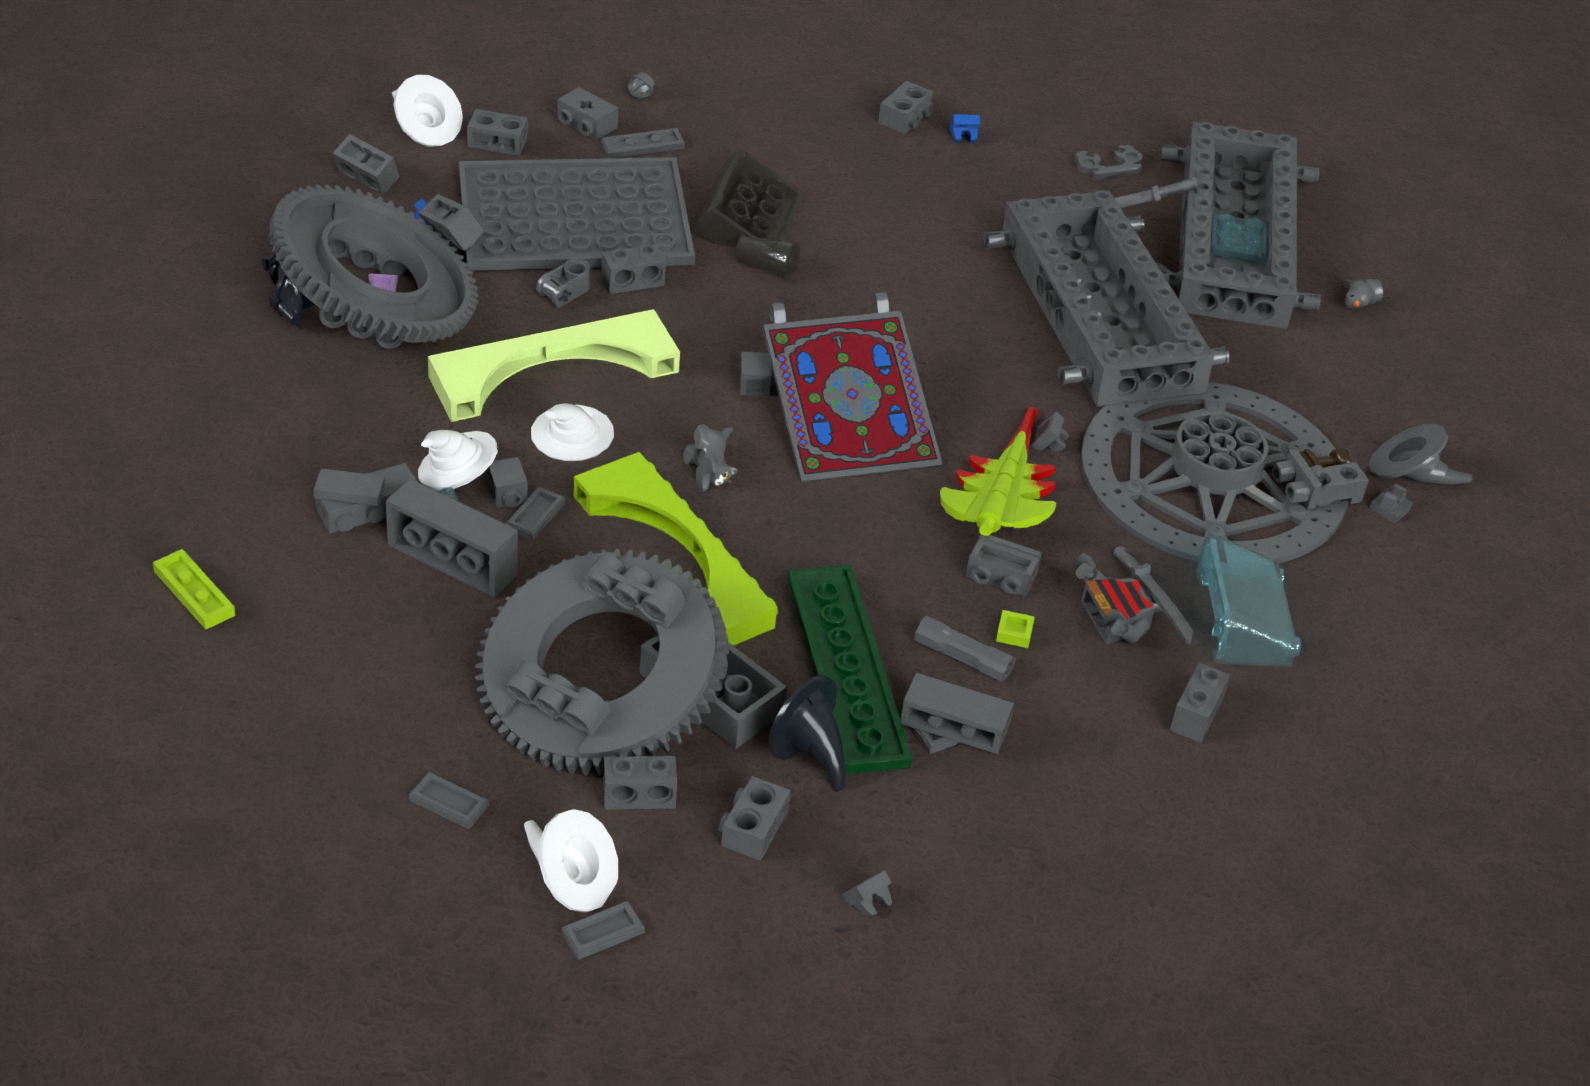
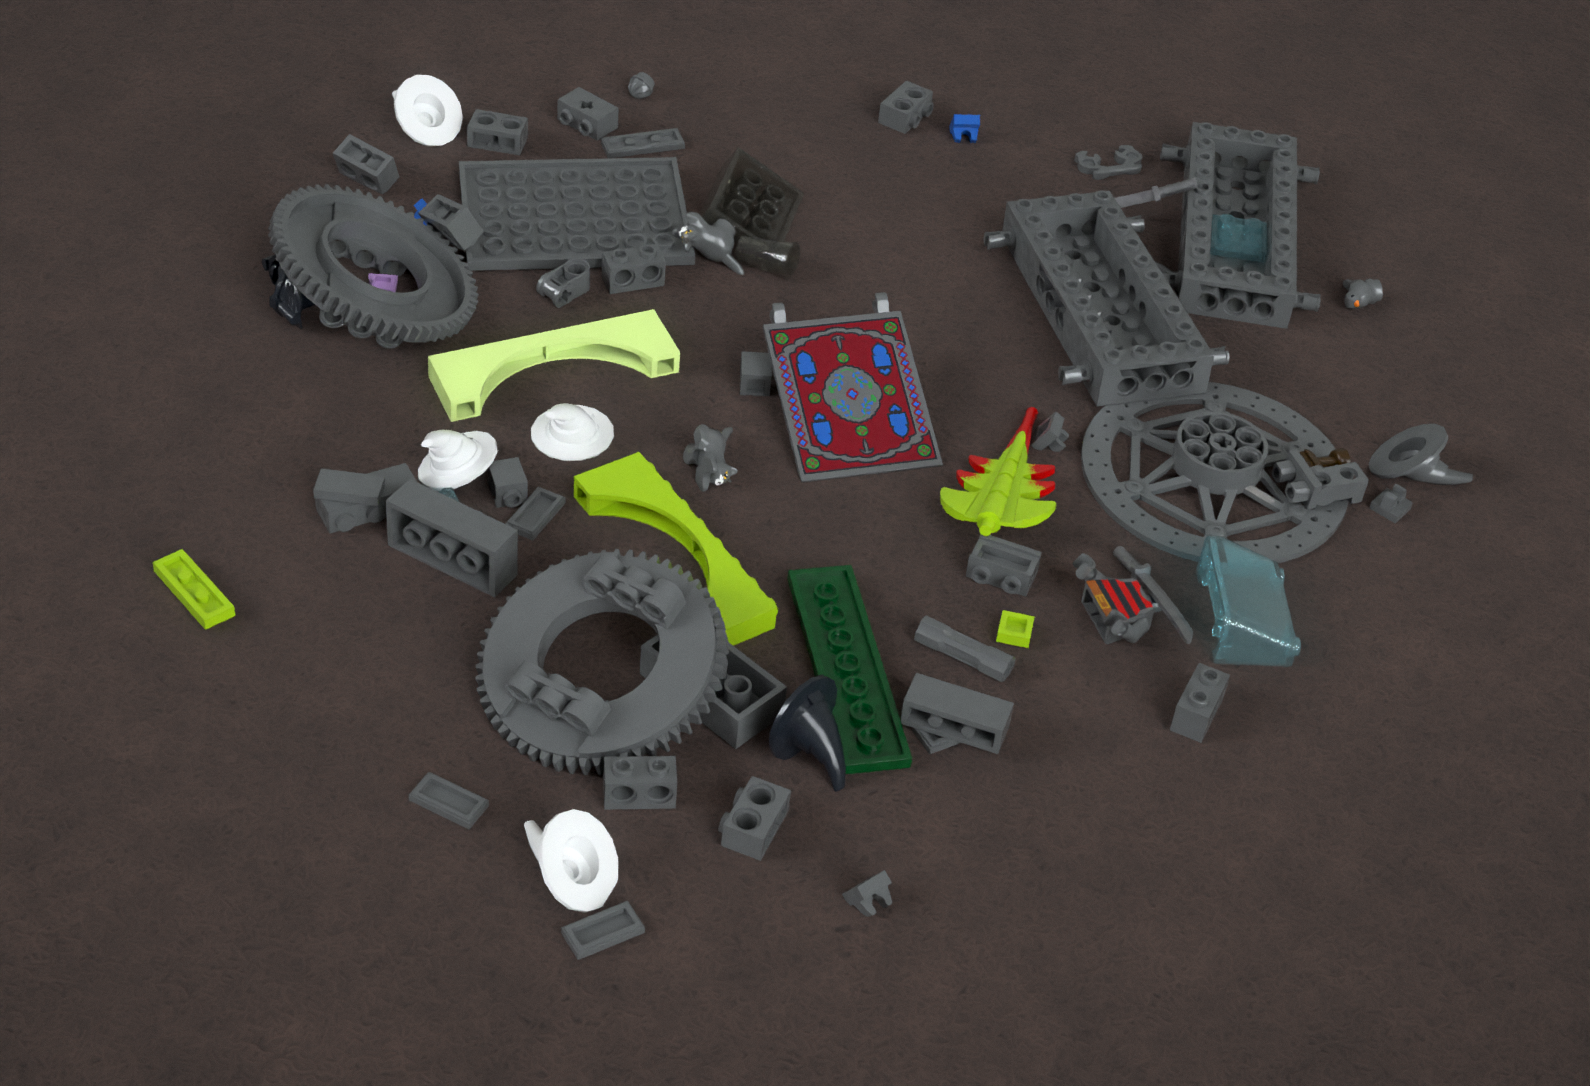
(712, 241): none -> dark grey animal

